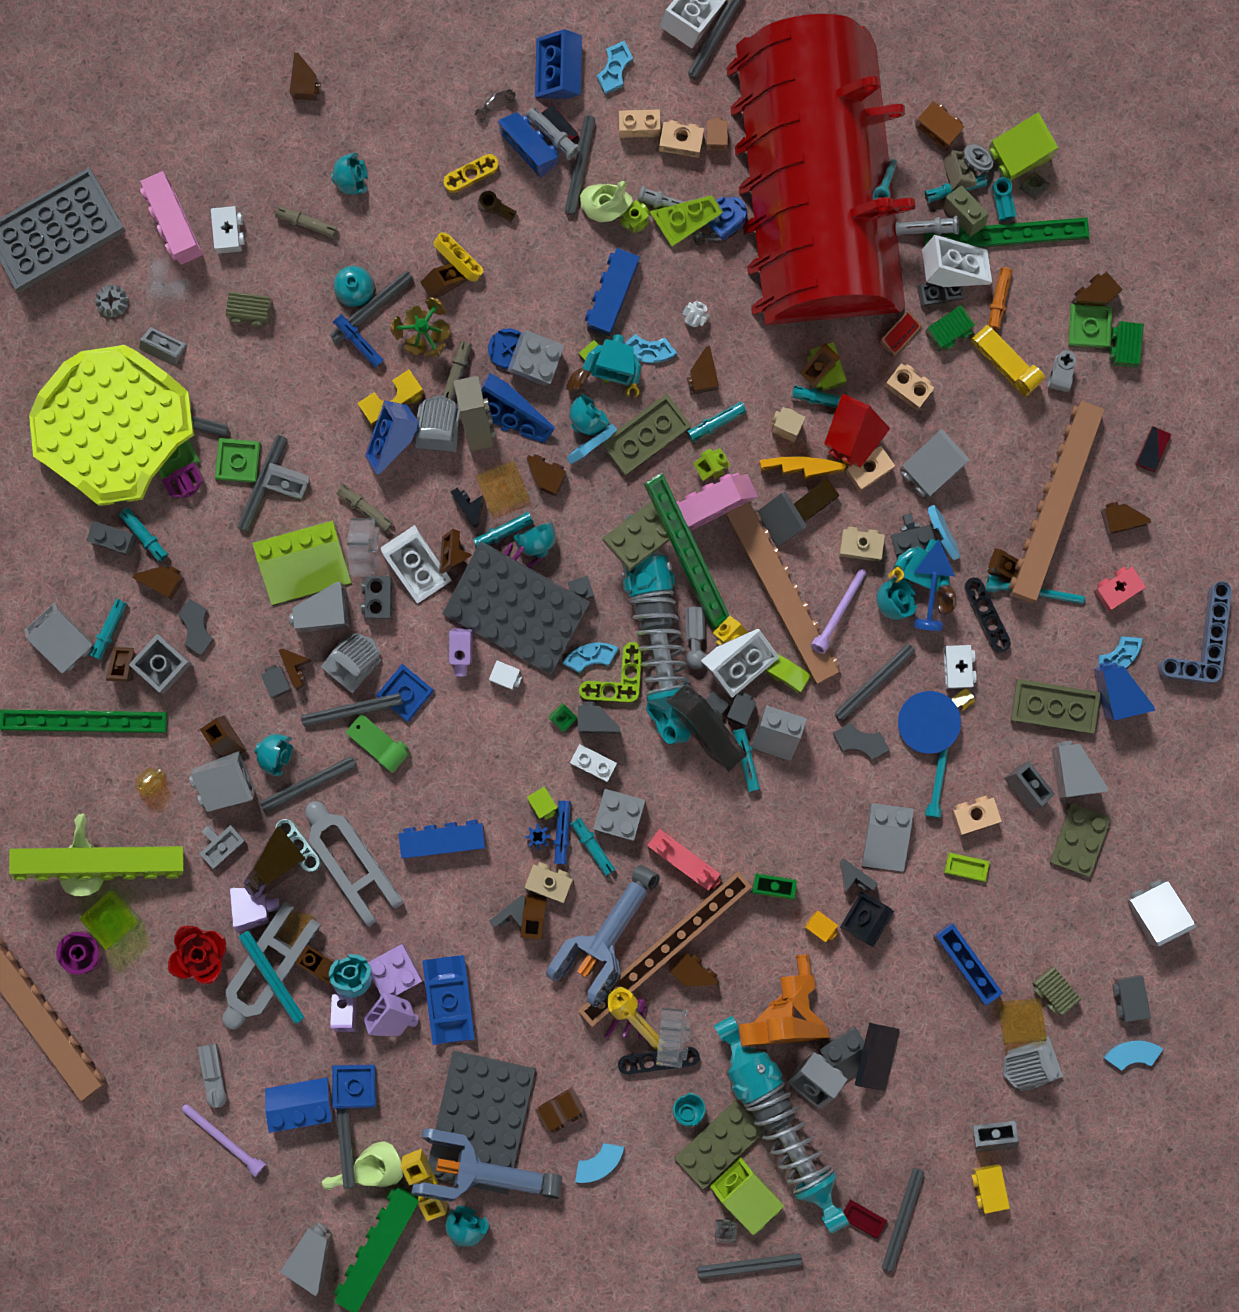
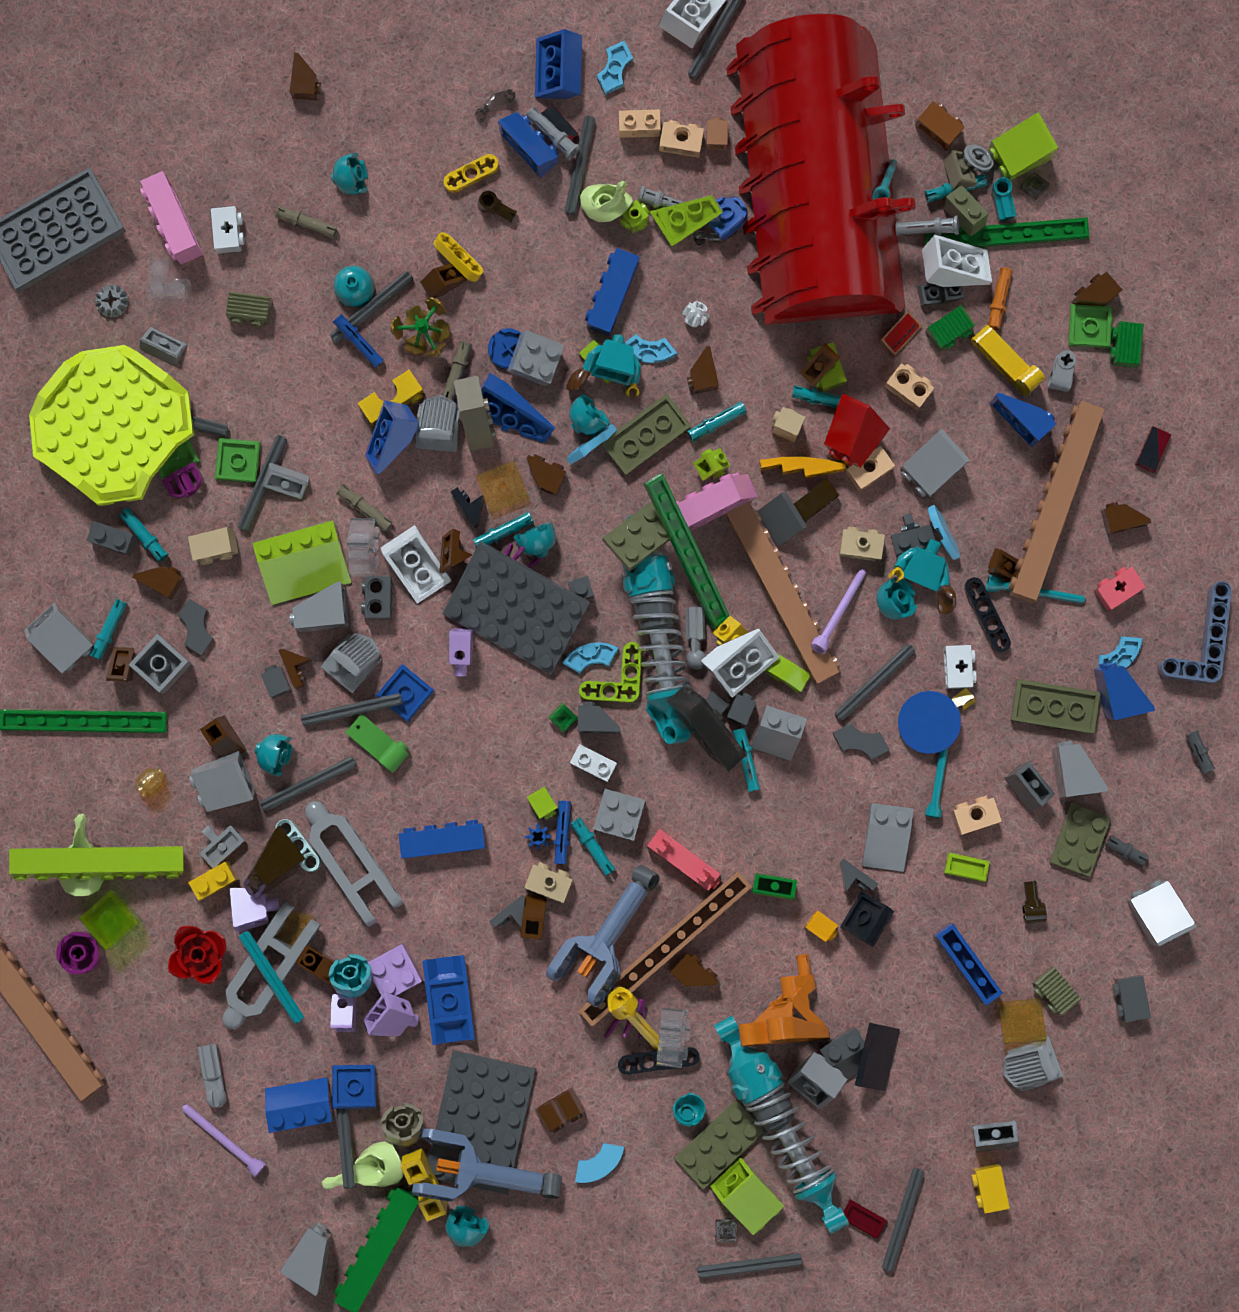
(213, 545): none -> tan brick
(213, 881): none -> yellow brick
(403, 1125): none -> dark tan cylinder
(505, 675): white brick -> none
(935, 564): blue piece -> none
(1026, 419): none -> blue slope
(1033, 908): none -> dark brown pin
(1126, 850): none -> dark grey pin
(1132, 1052): medium azure tile -> none
(1200, 752): none -> dark grey pin

